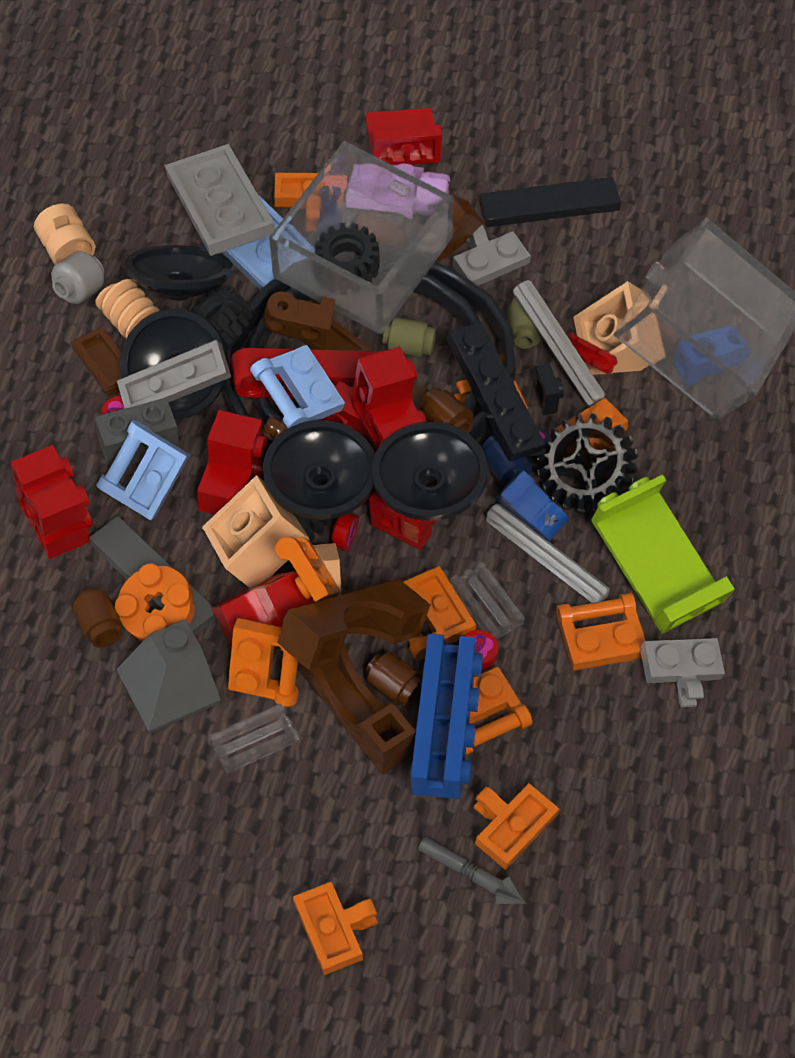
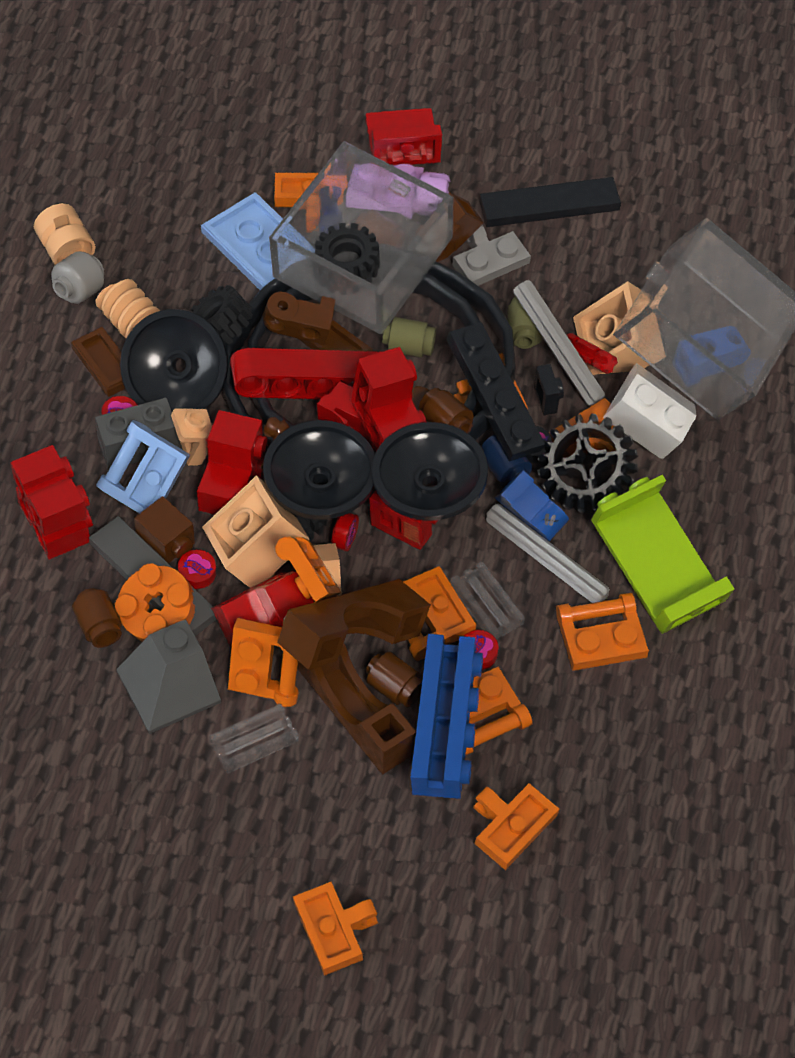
(165, 529): none -> reddish brown brick
(176, 376): light grey plate -> none
(178, 270): black dish -> none
(192, 431): none -> light nougat bracket
(198, 568): none -> red tile
(220, 199): light grey plate -> none
(306, 383): light blue plate -> none
(504, 890): dark grey piece -> none
(651, 412): none -> white slope
(684, 663): light grey plate -> none

